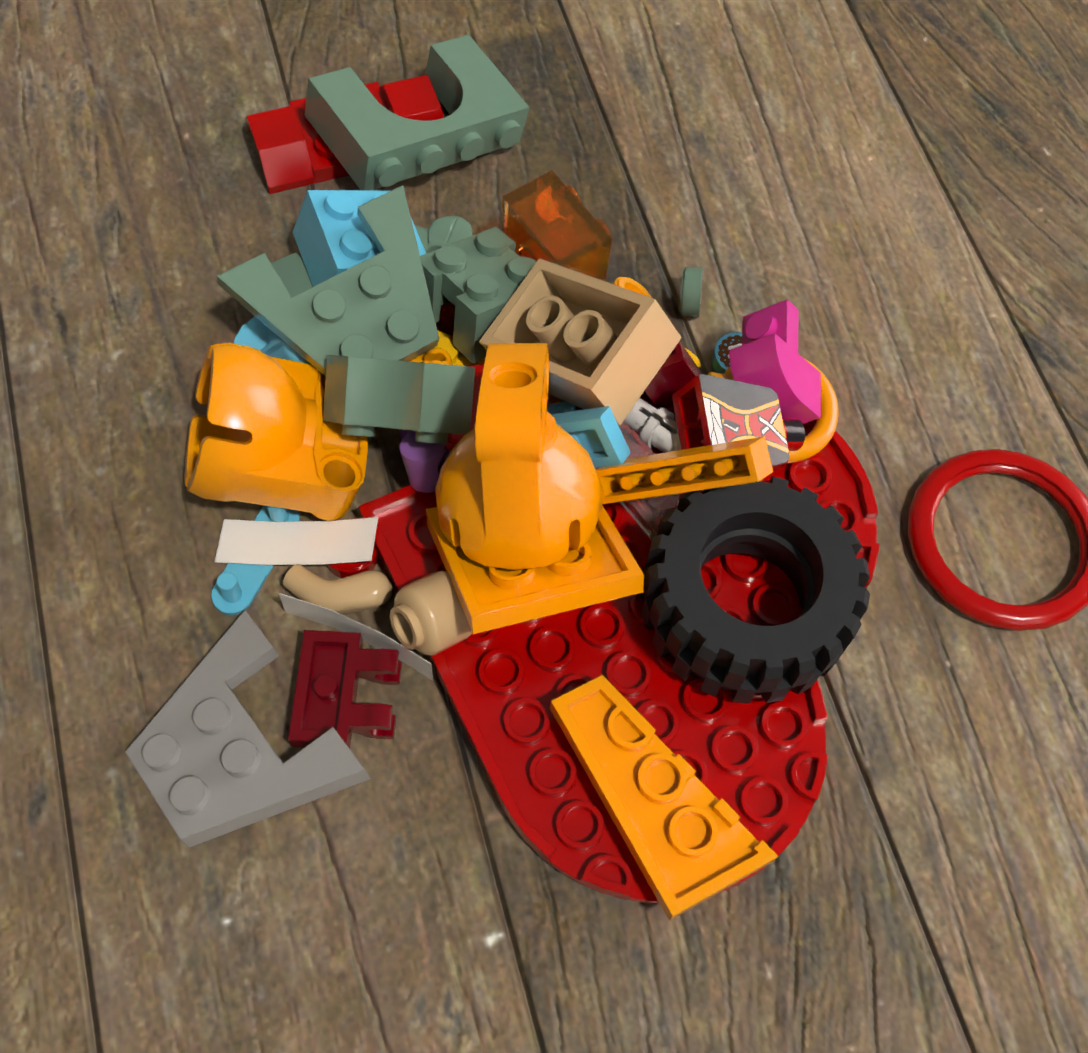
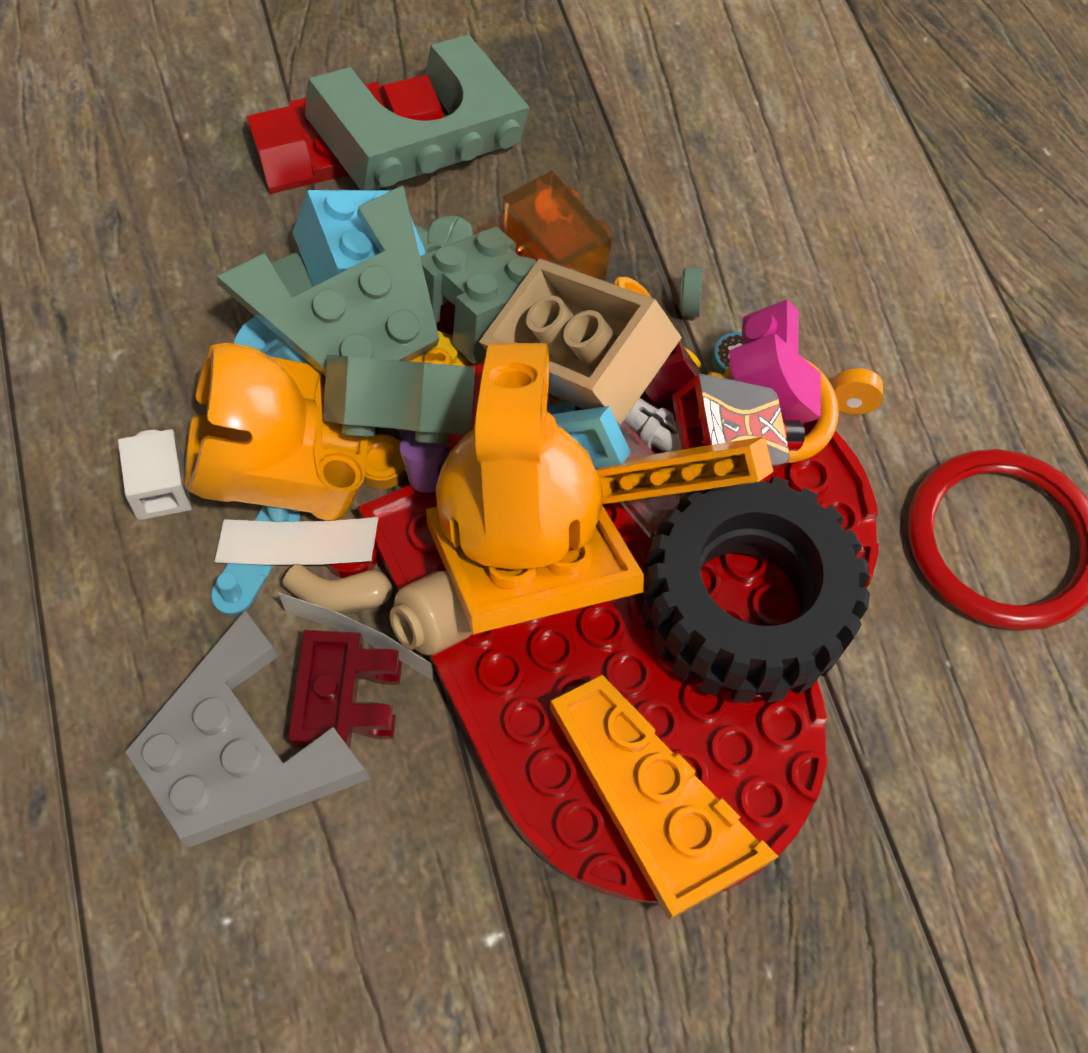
(154, 474): none -> white brick
(384, 462): none -> light orange tile
(858, 391): none -> light orange tile

